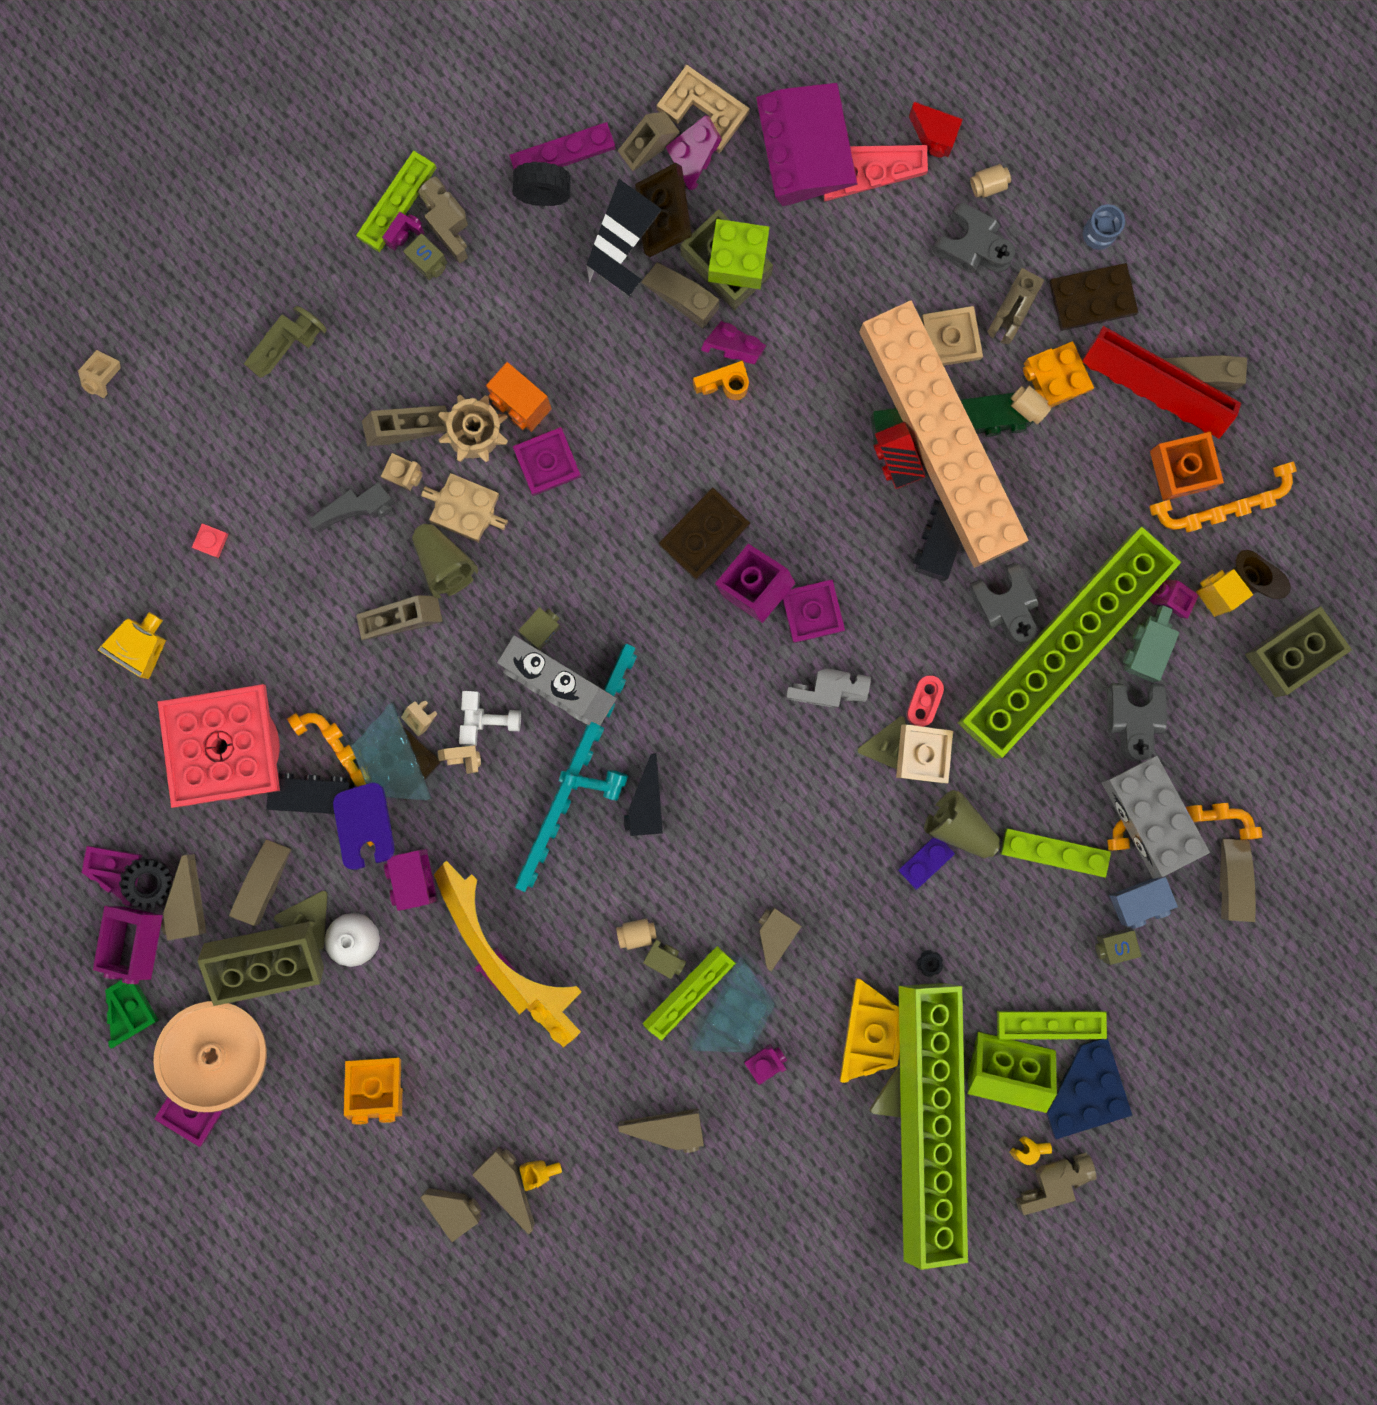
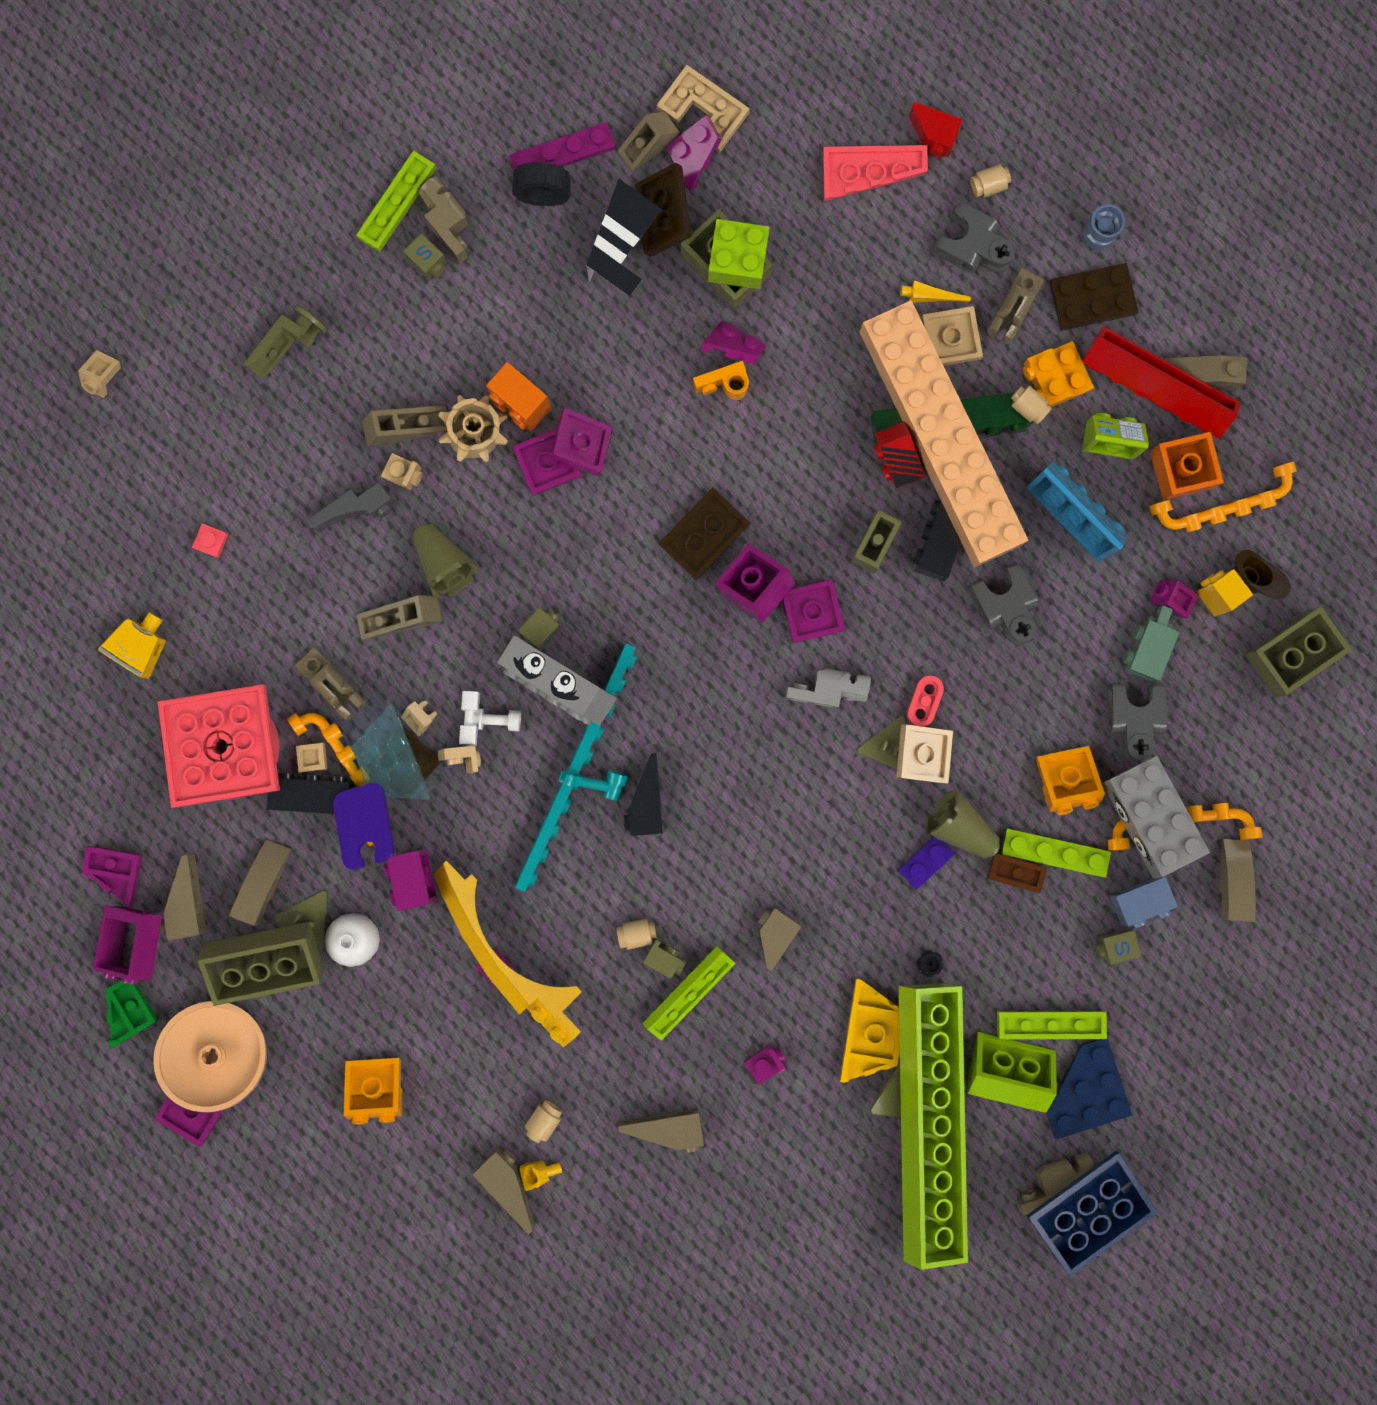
(153, 897): black tyre -> none
(311, 757): none -> tan plate
(330, 683): none -> dark tan plate
(398, 230): magenta bracket -> none
(452, 1211): dark tan slope -> none
(464, 507): tan plate -> none
(543, 1121): none -> tan brick
(580, 442): none -> magenta plate
(682, 294): dark tan slope -> none
(736, 1014): clear light blue wing -> none
(806, 142): magenta slope -> none
(876, 541): none -> olive brick
(924, 293): none -> yellow piece
(1017, 873): none -> reddish brown plate
(1031, 1151): yellow piece -> none
(1069, 643): lime brick -> none
(1070, 780): none -> light orange plate
(1077, 512): none -> dark azure slope
(1092, 1213): none -> dark blue slope
(1114, 436): none -> lime slope

